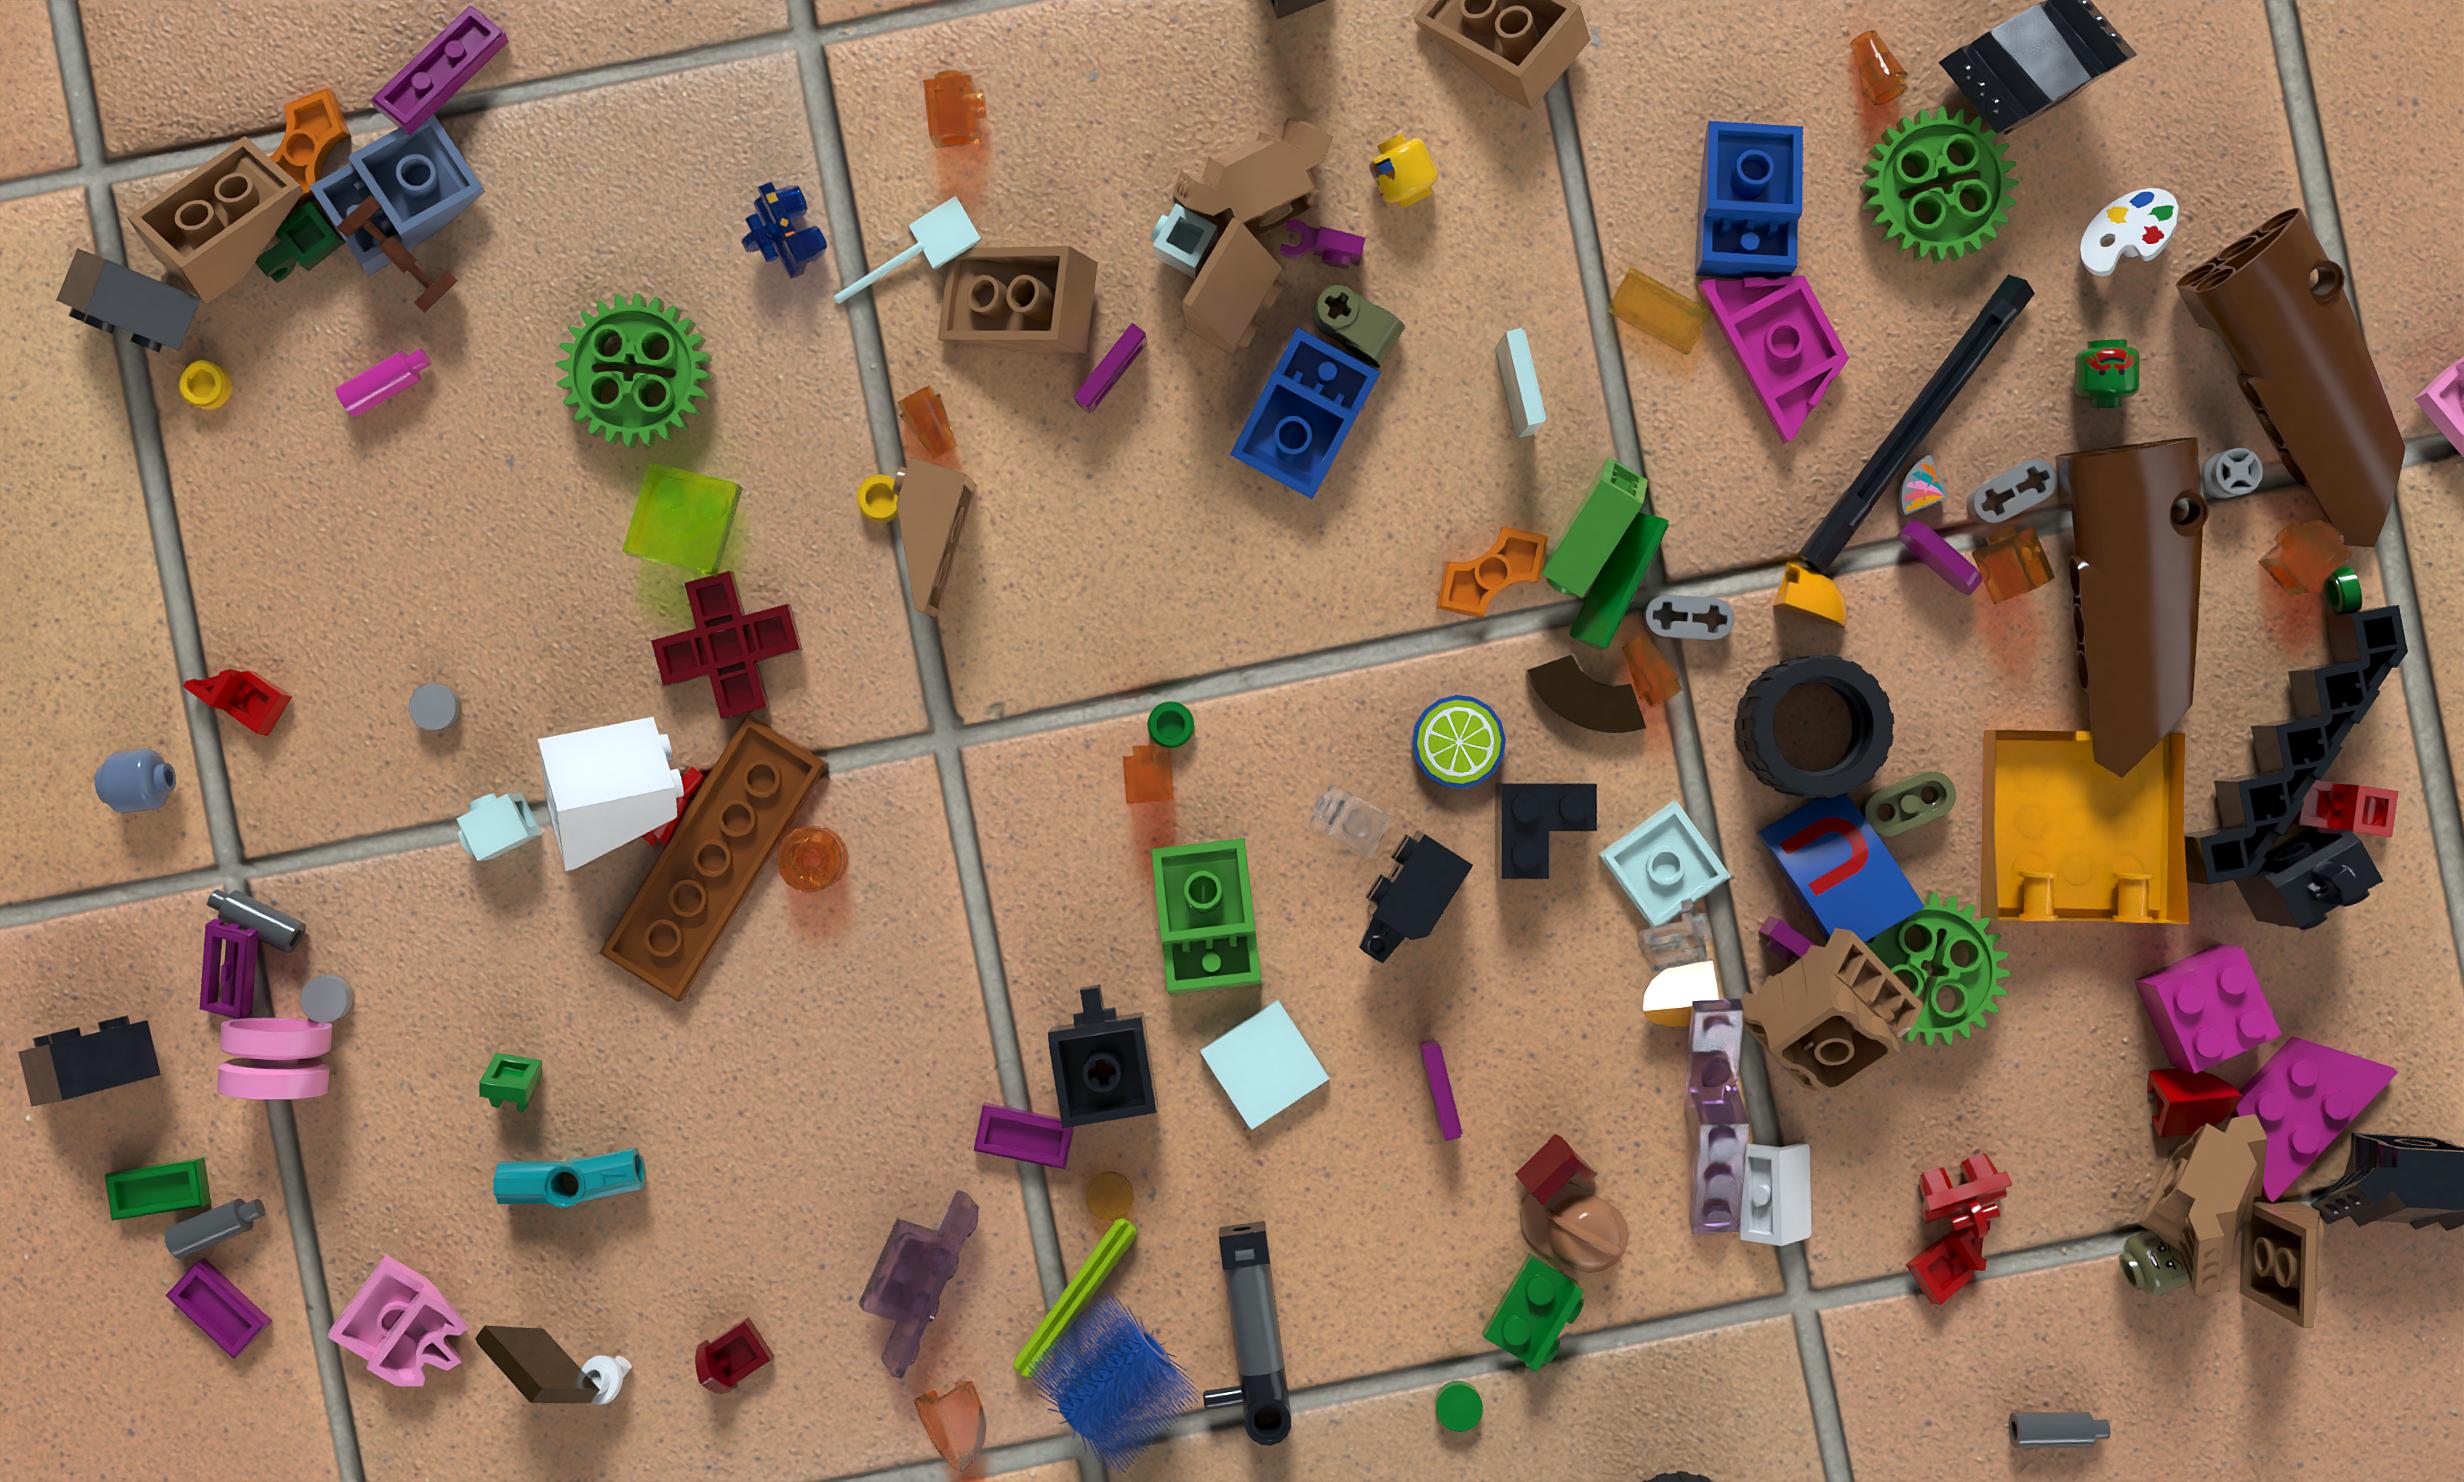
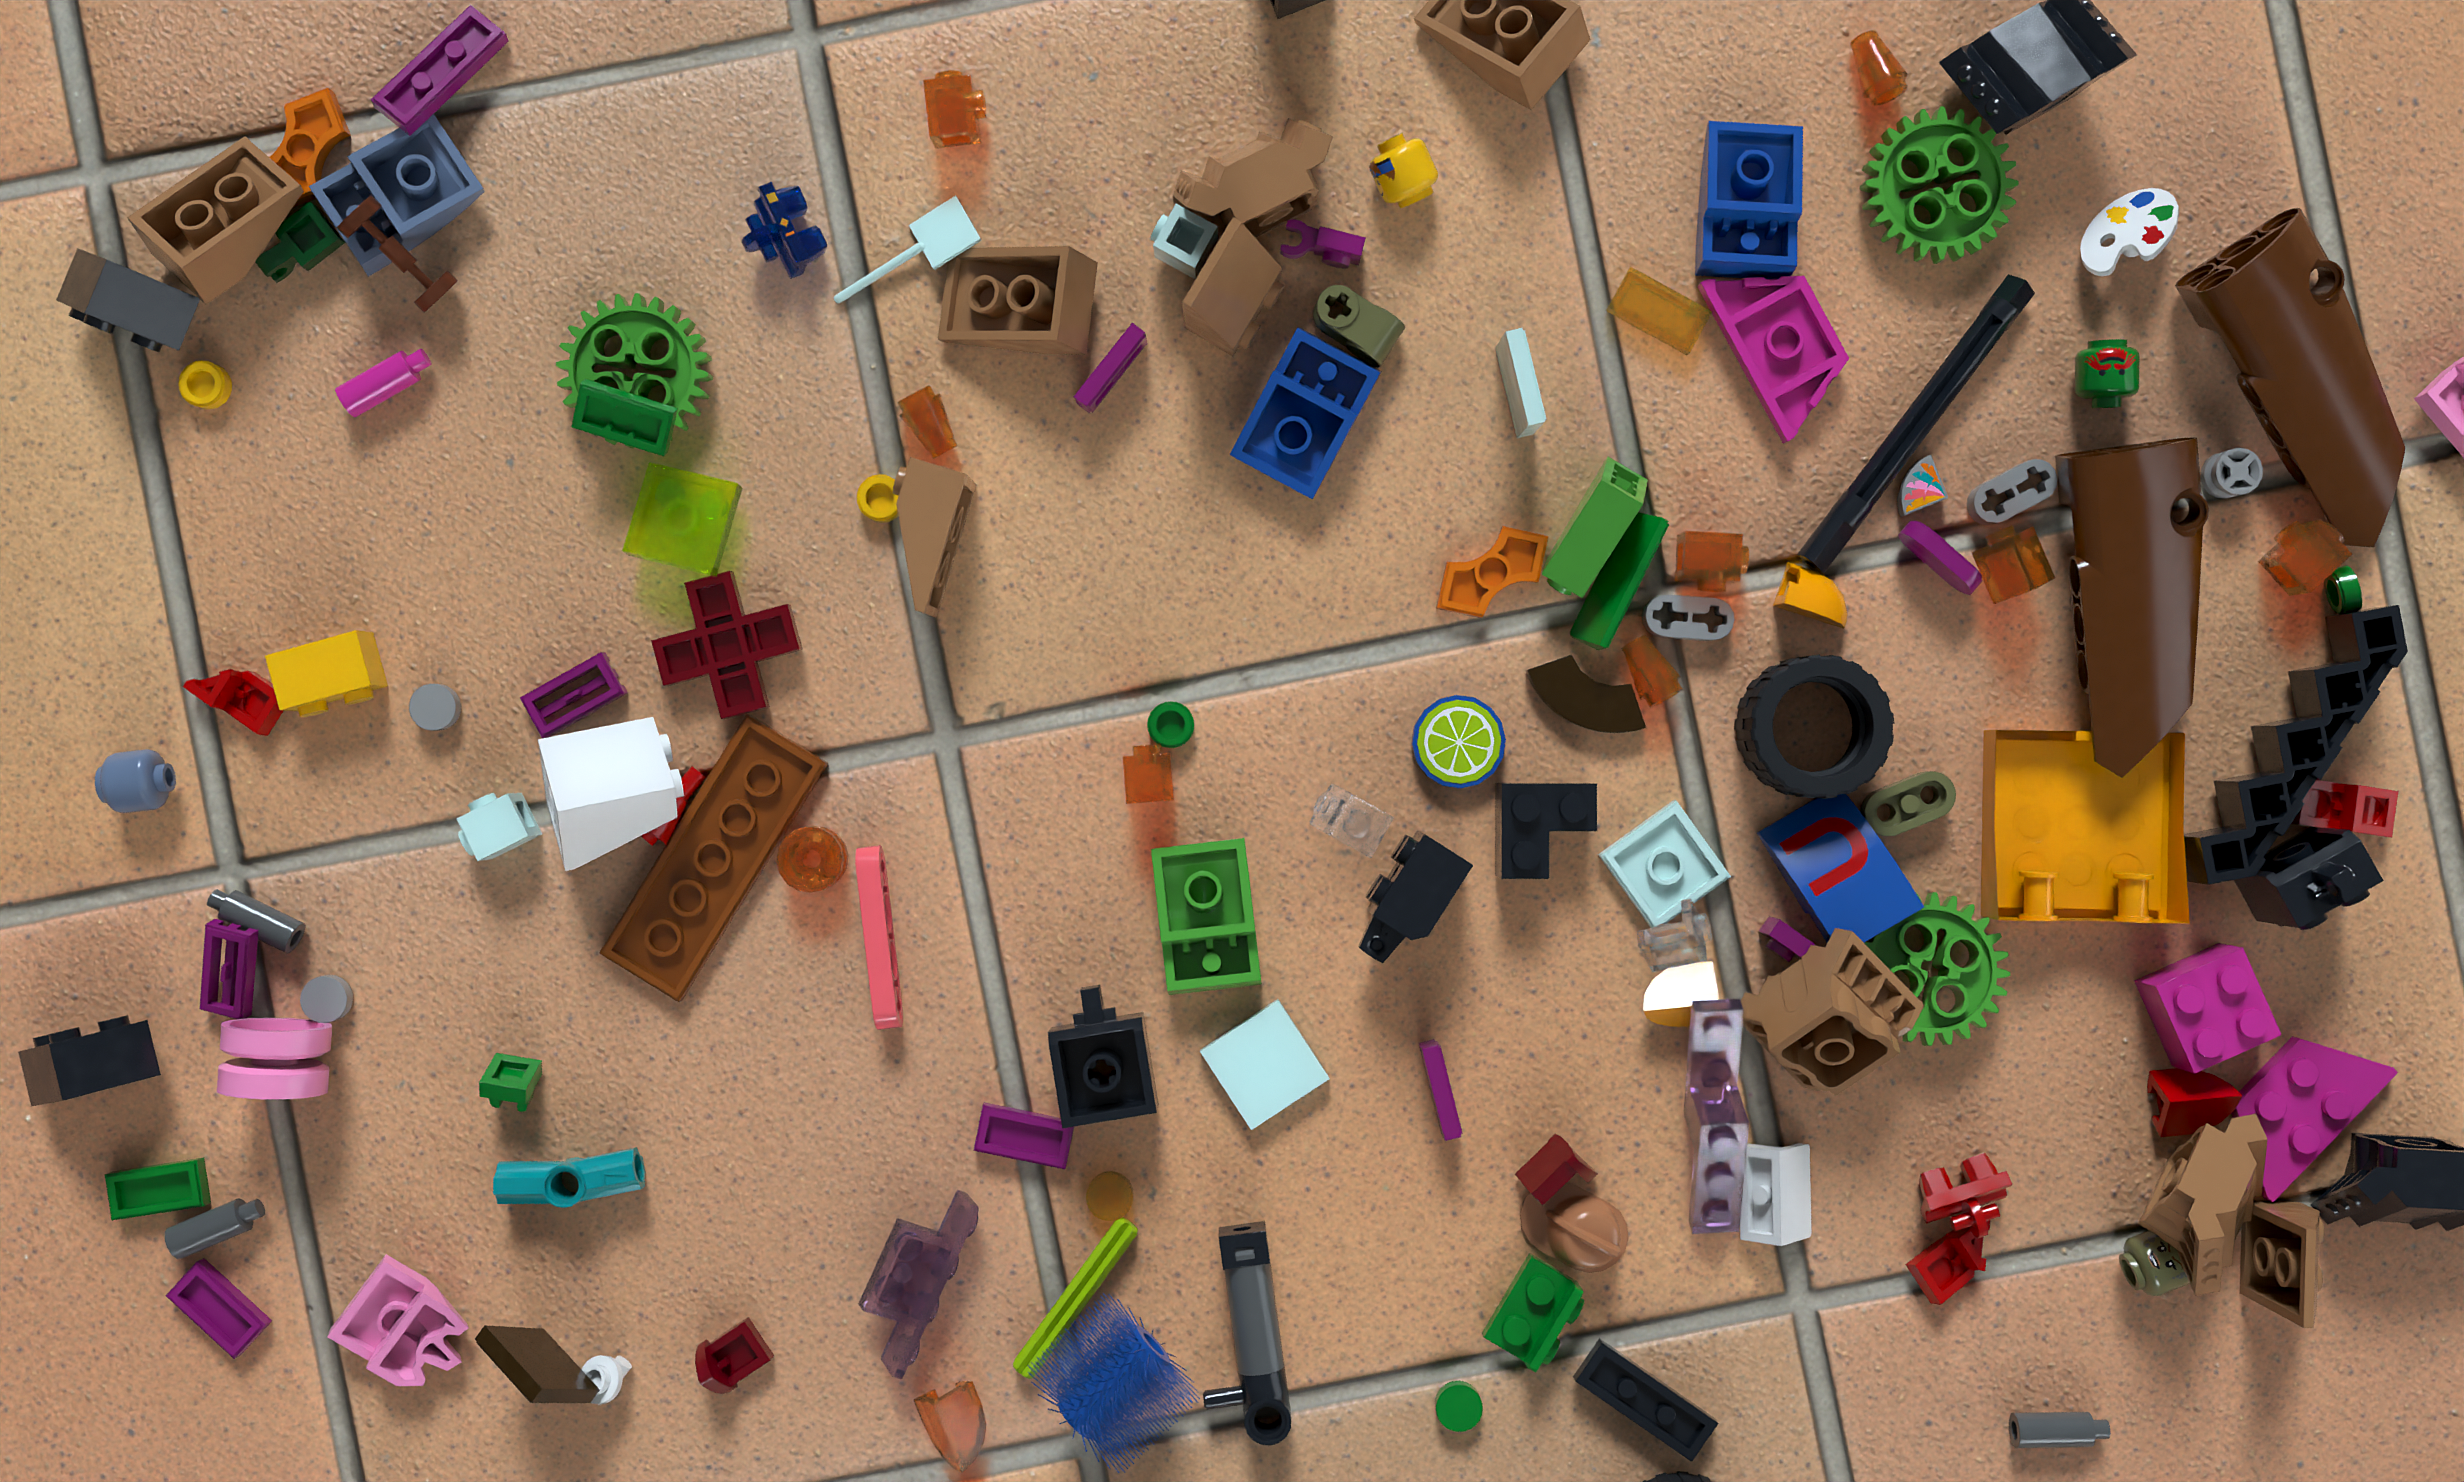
(325, 672): none -> yellow brick
(609, 676): none -> magenta tile
(624, 417): none -> green plate
(879, 937): none -> coral beam
(1645, 1400): none -> black plate
(1710, 559): none -> clear orange brick

